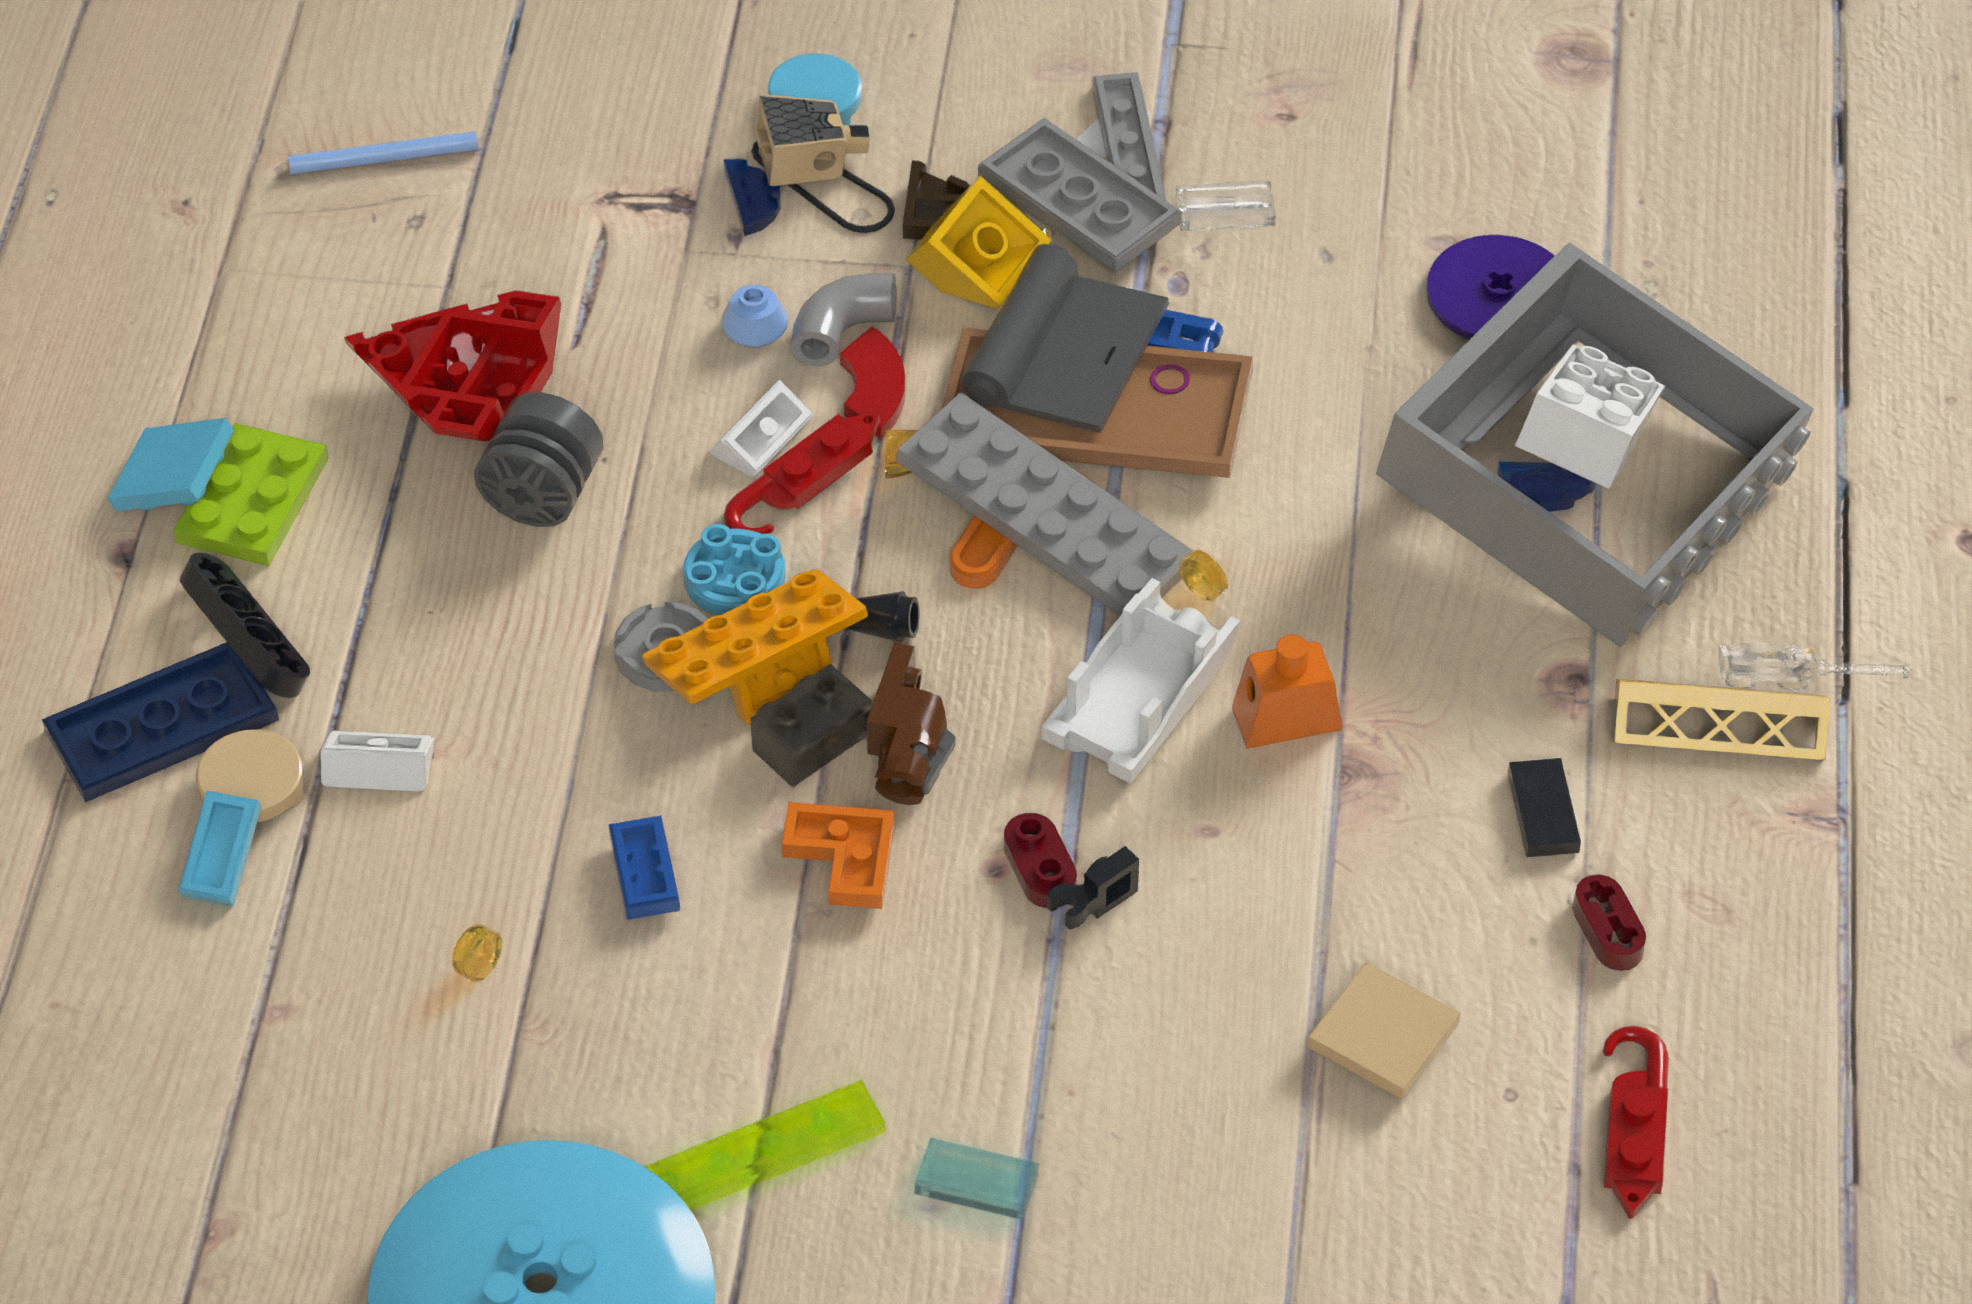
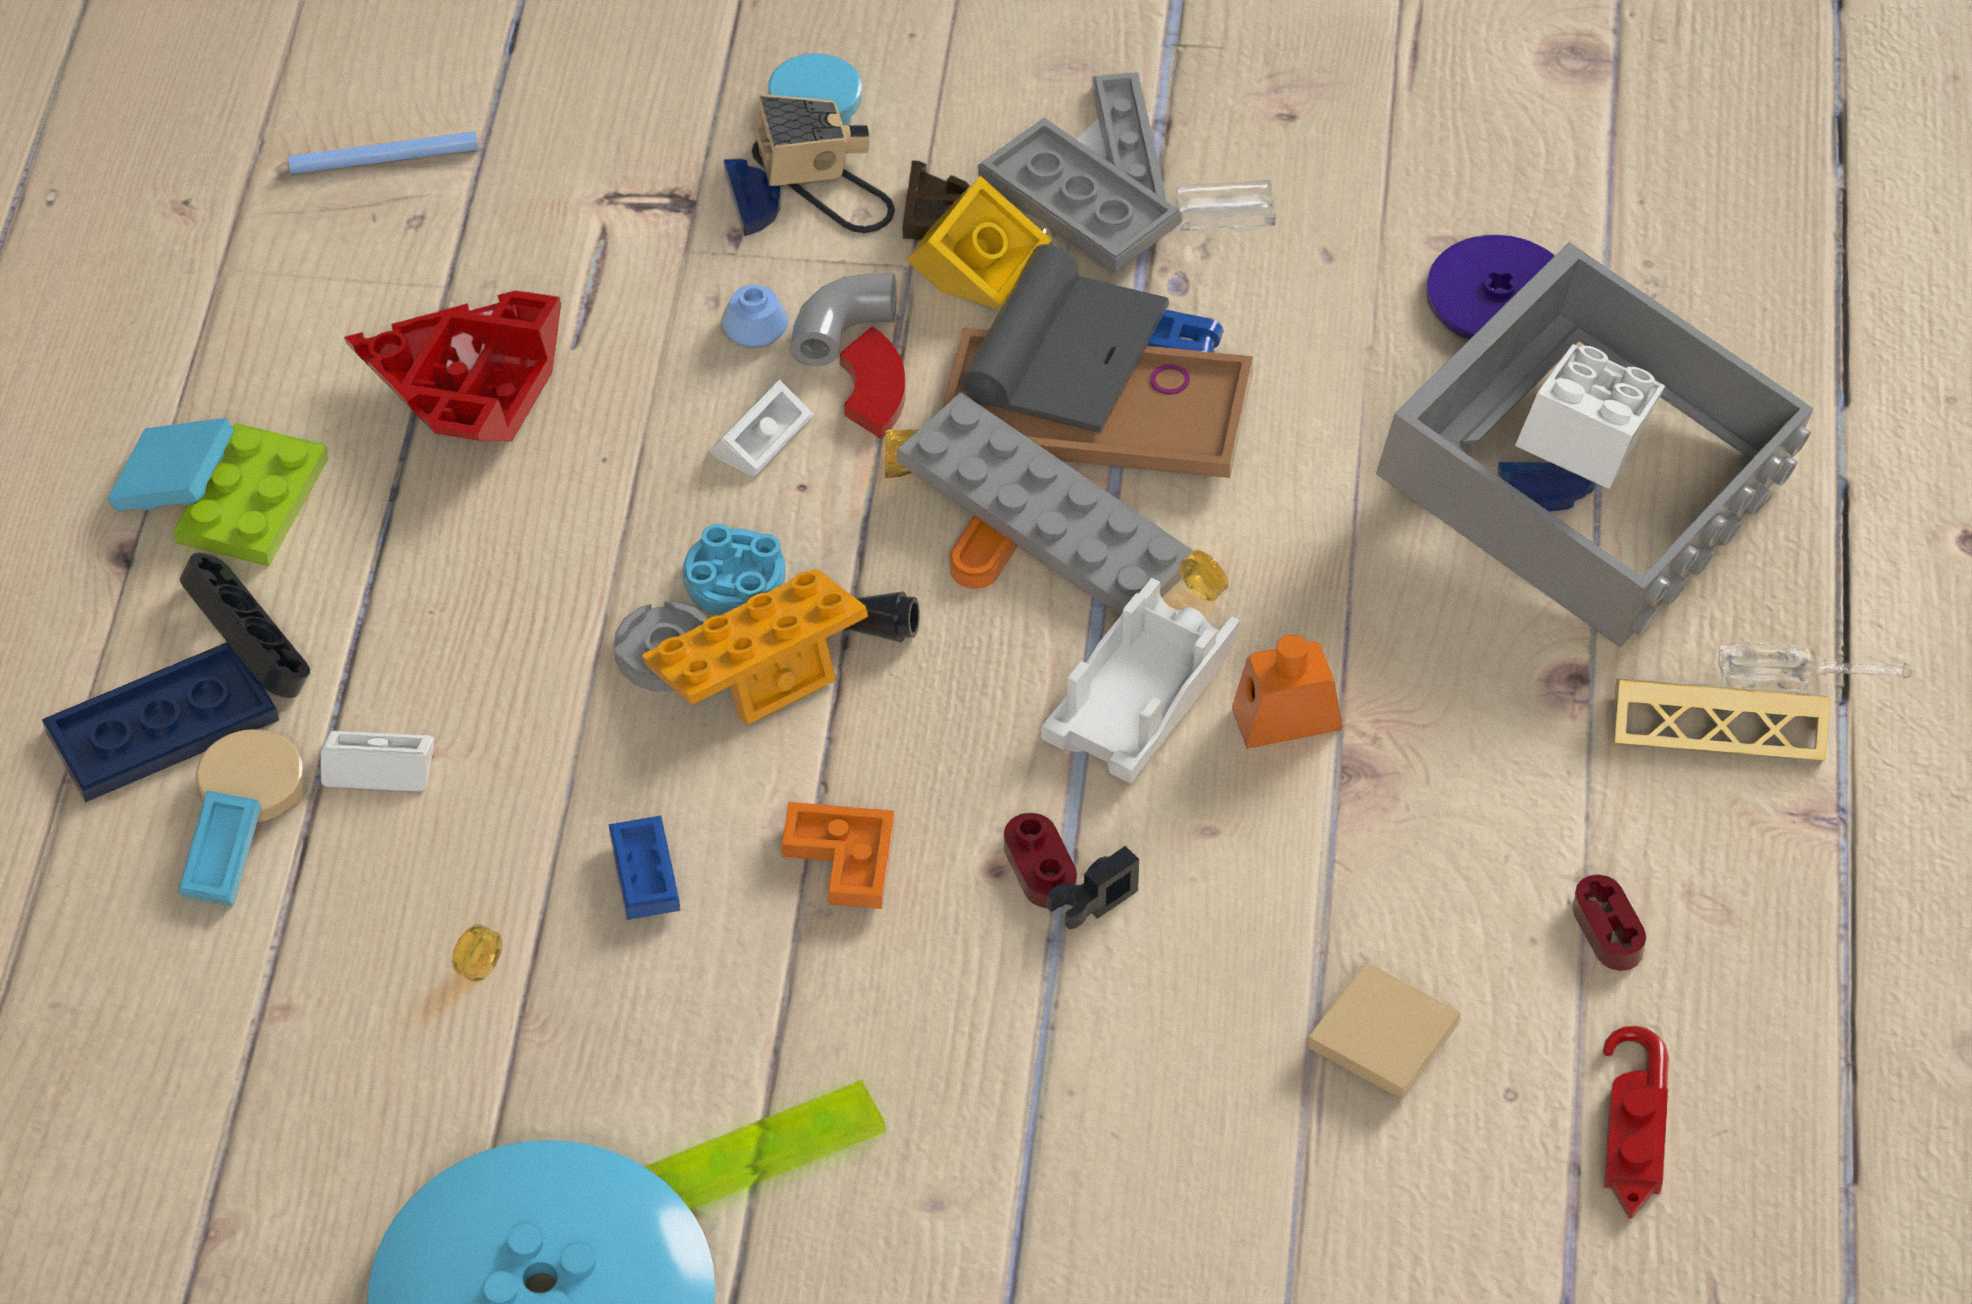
(539, 459): dark grey wheel -> none
(807, 468): red plate -> none
(810, 724): clear smoke brick -> none
(907, 731): reddish brown plate -> none
(976, 1178): clear light blue tile -> none
(1544, 807): black tile -> none

